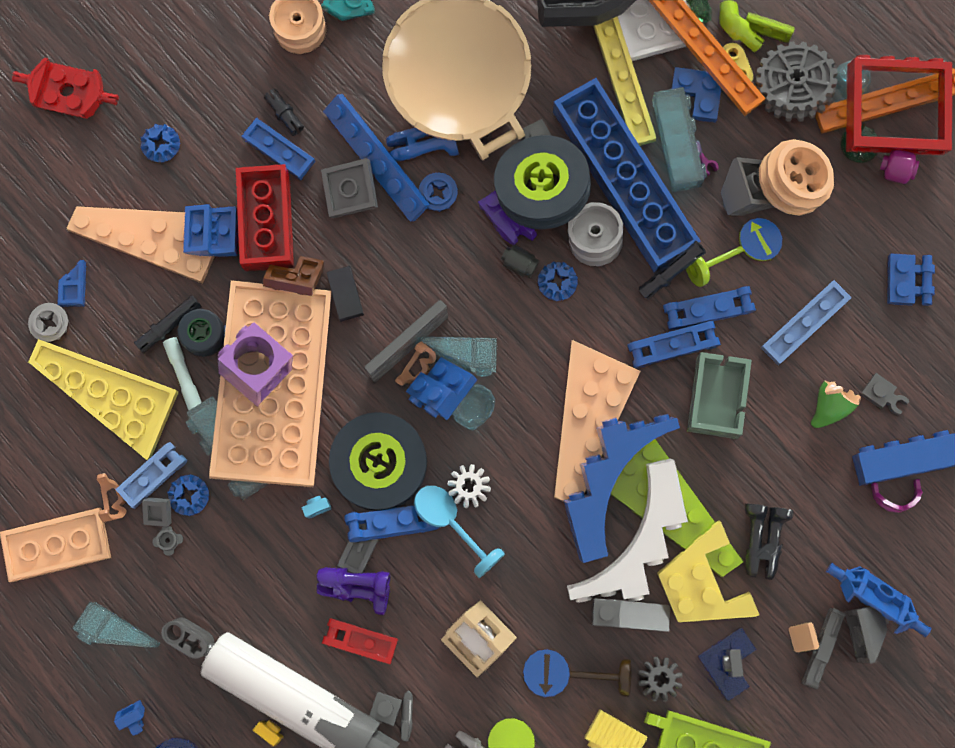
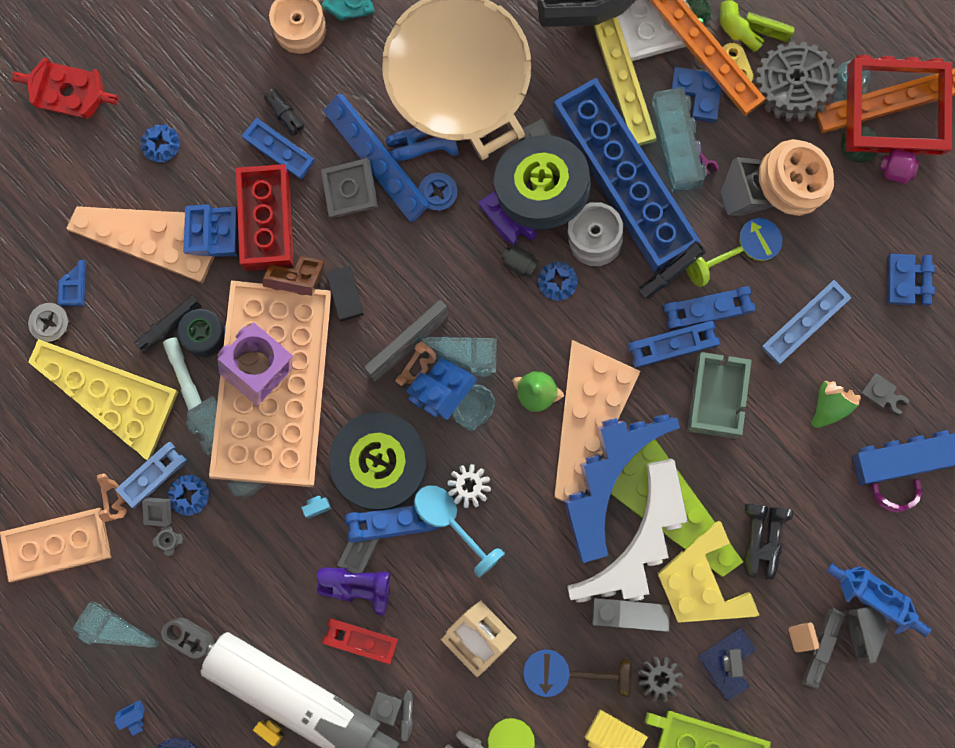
(537, 391): none -> bright green hat

